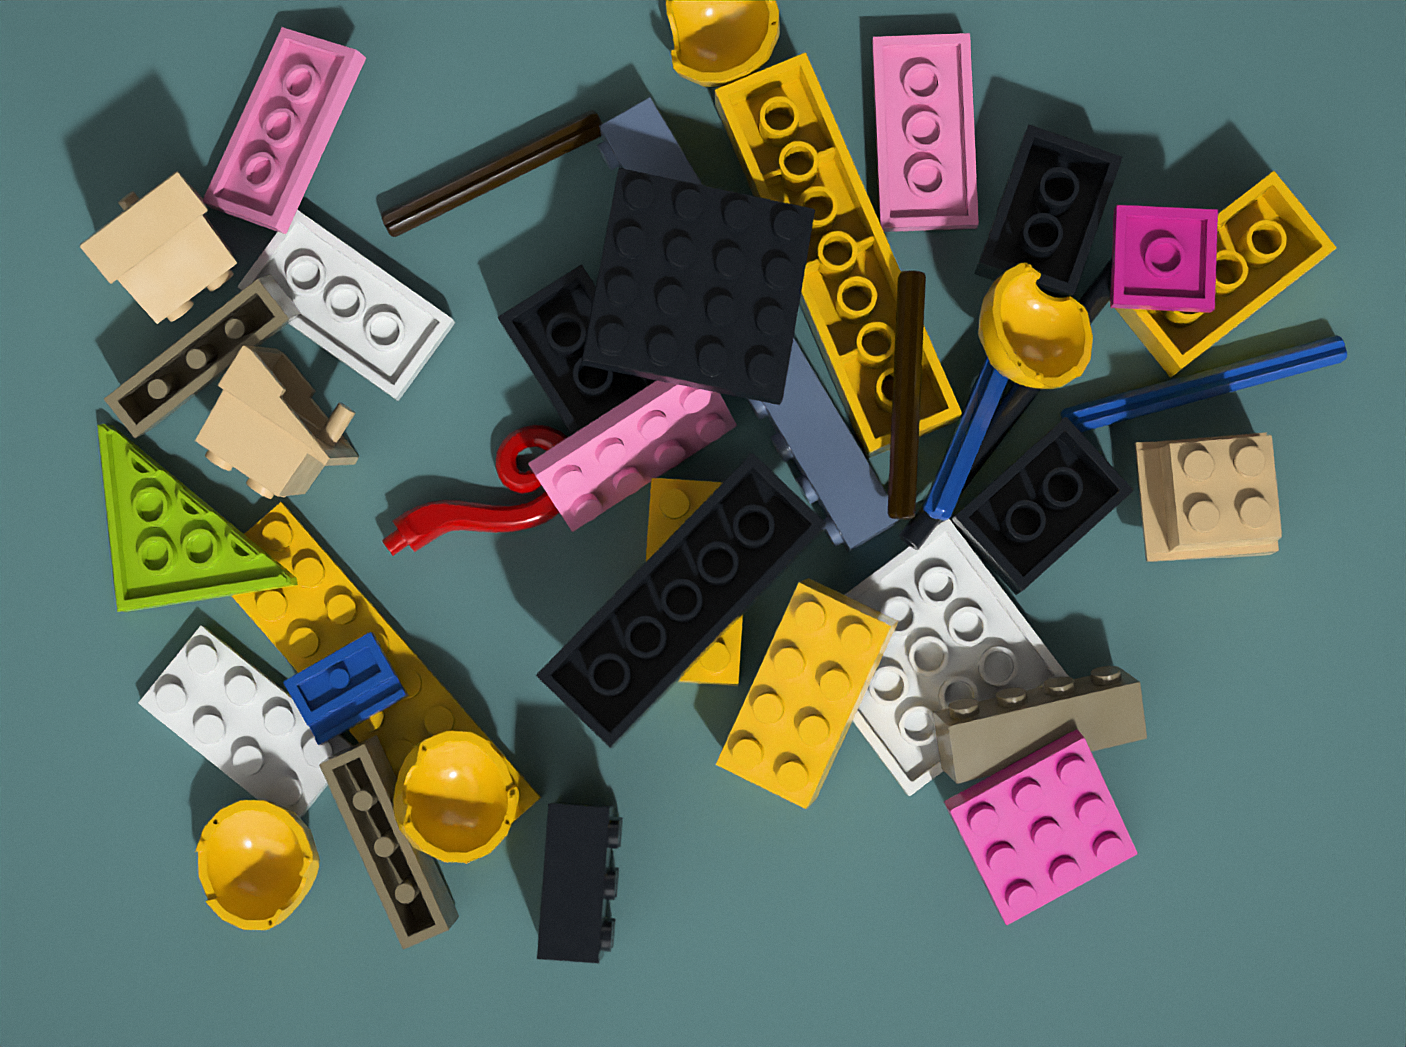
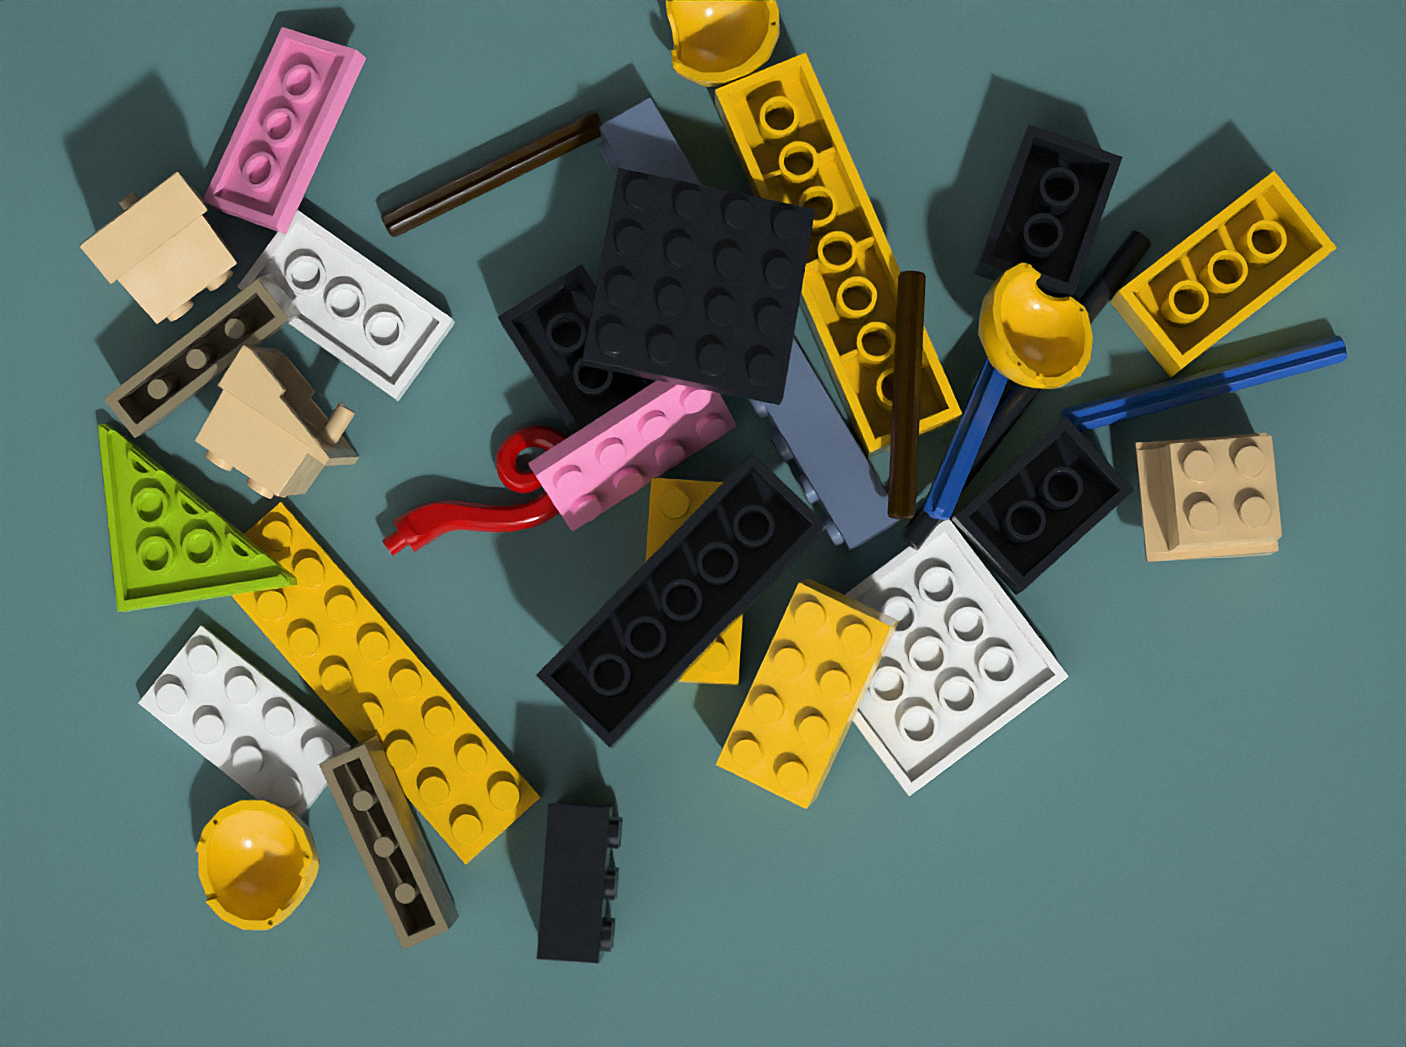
(345, 688): blue plate -> none
(454, 797): yellow cylinder -> none
(925, 132): bright pink plate -> none
(996, 732): dark tan brick -> none
(1041, 827): plate -> none
(1164, 258): dark pink plate -> none

